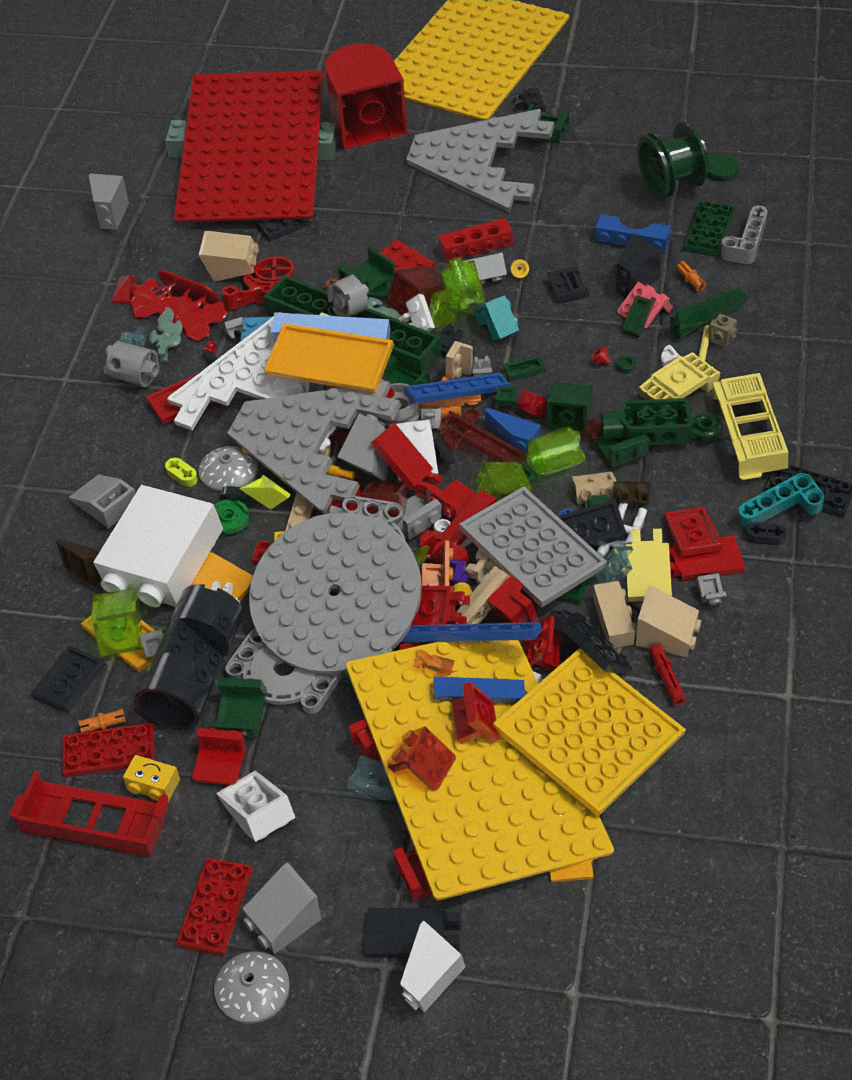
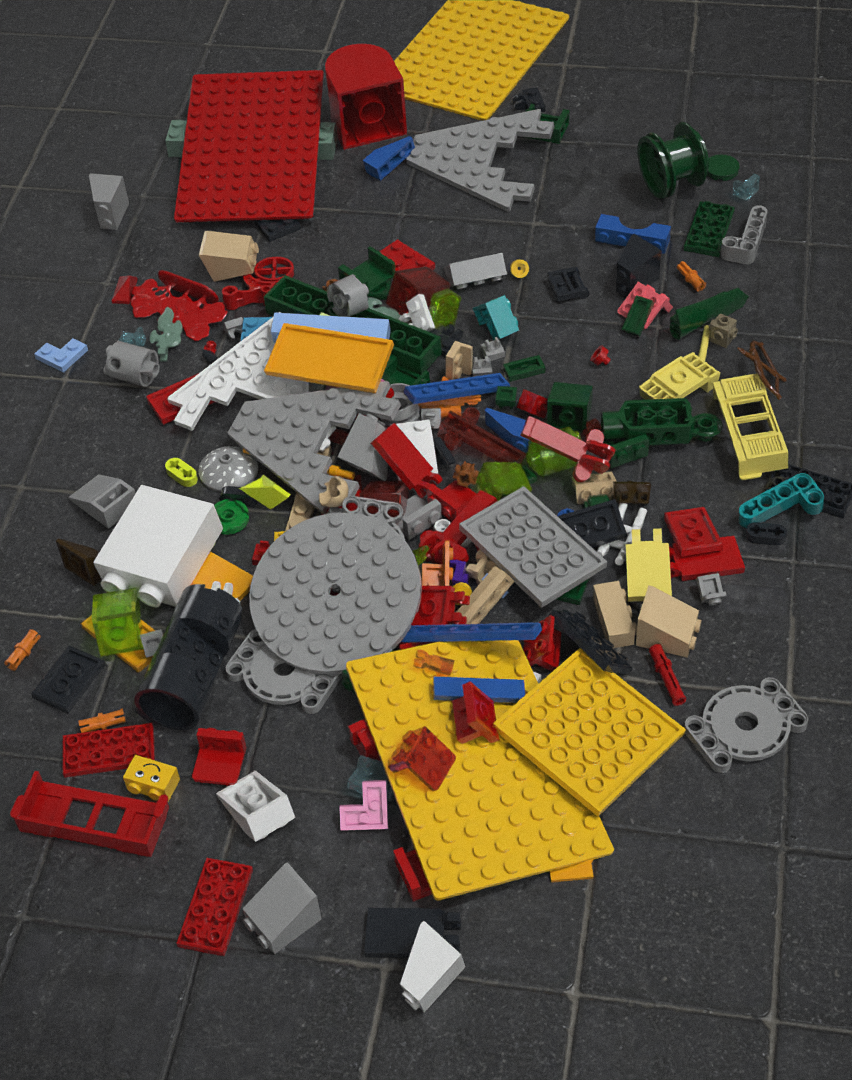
(22, 650): none -> orange pin
(61, 358): none -> light blue plate
(240, 706): dark green panel -> none
(252, 1000): light grey dish -> none
(335, 493): none -> tan hair
(370, 814): none -> bright pink plate
(388, 157): none -> blue slope
(463, 280): clear neon green cylinder -> none
(465, 474): none -> dark orange gear
(475, 239): red brick -> none
(493, 349): none -> light grey tile
(511, 605): red plate -> none
(571, 447): none -> piece
(616, 566): clear light blue bracket -> none
(626, 364): dark green tile -> none
(668, 355): white tile -> none
(743, 744): none -> light grey piece
(746, 189): none -> clear light blue bracket
(759, 366): none -> reddish brown piece

